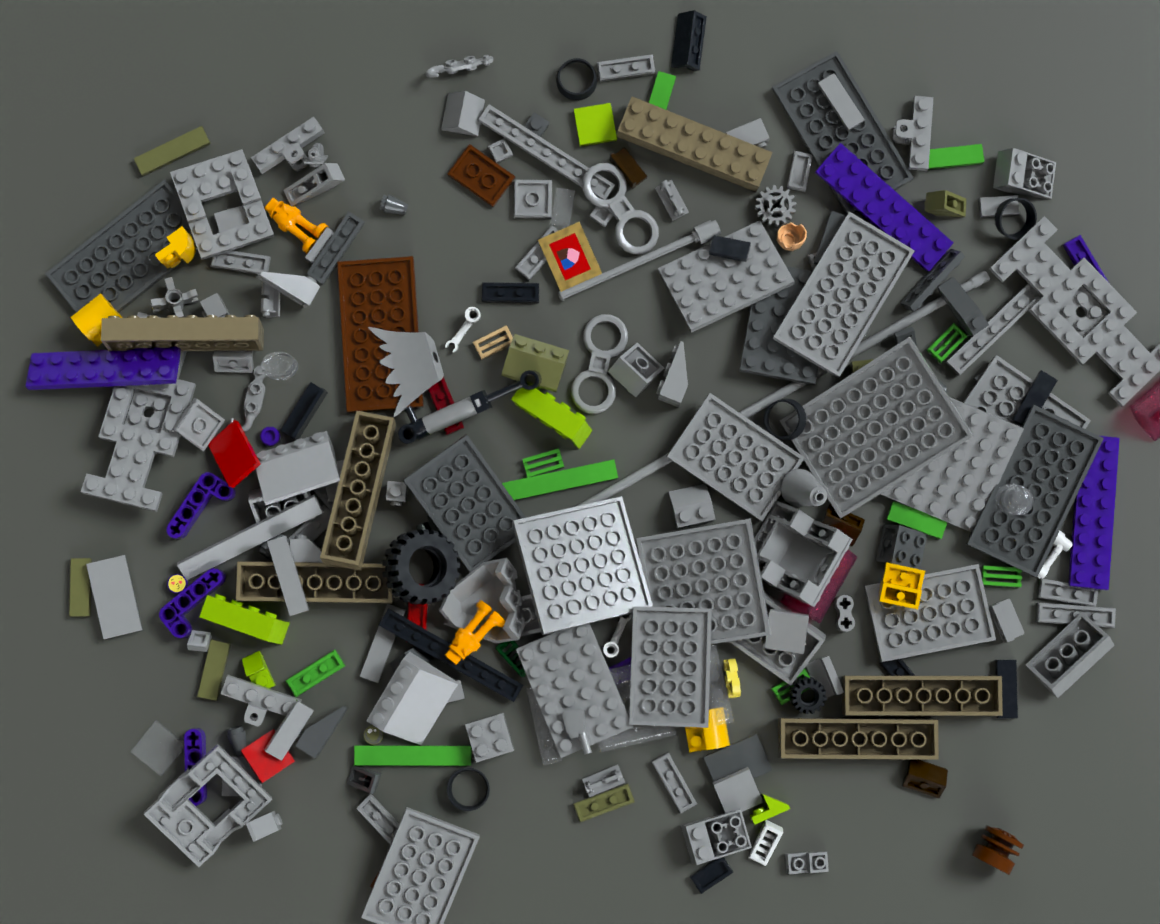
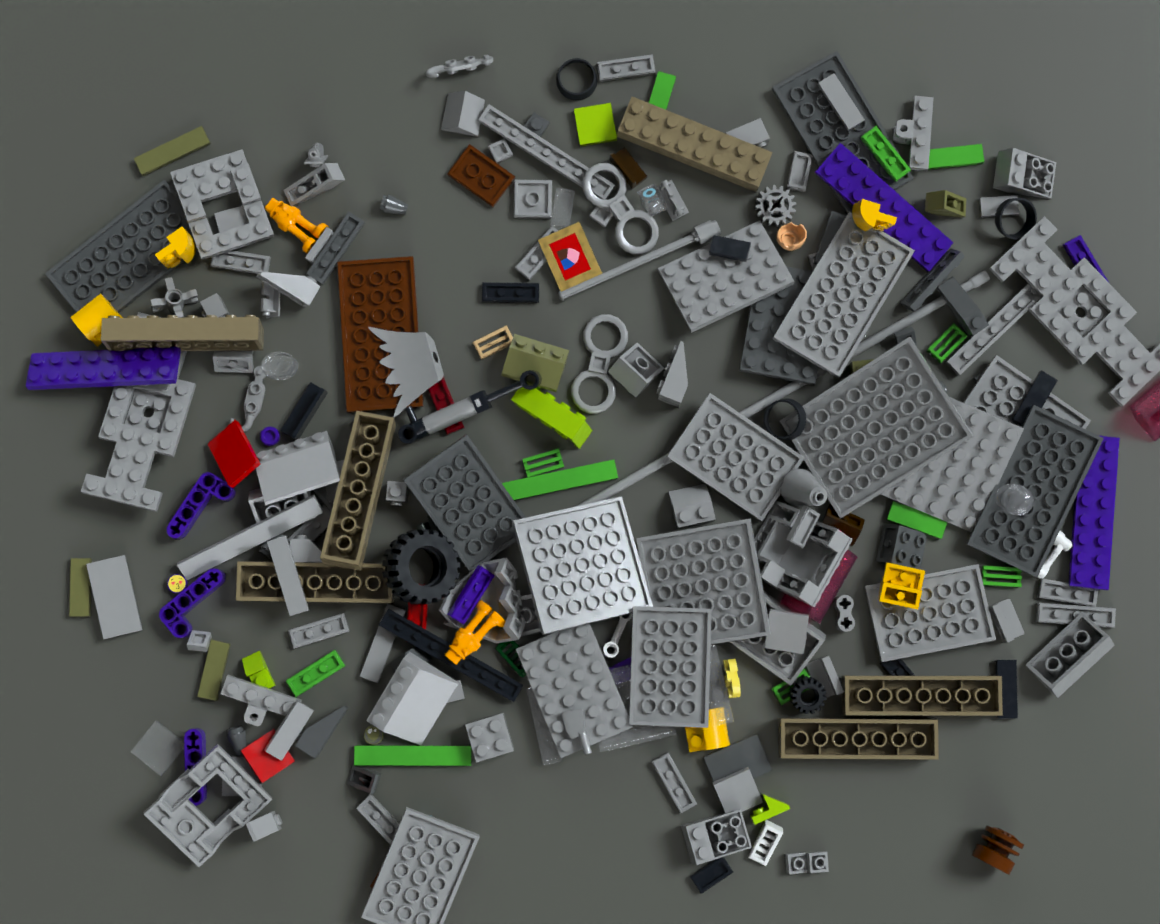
(198, 424): light grey tile -> none
(244, 619): lime wedge -> none
(289, 147): light grey plate -> none
(319, 630): none -> light grey tile
(460, 806): black tyre -> none
(465, 327): white brick -> none
(471, 594): none -> dark purple tile
(603, 780): light grey hinge -> none
(604, 802): olive tile -> none
(652, 200): none -> clear brick
(689, 40): black panel -> none
(803, 526): none -> light grey tile
(867, 216): none -> yellow brick
(885, 154): none -> bright green tile
(926, 778): dark brown panel -> none

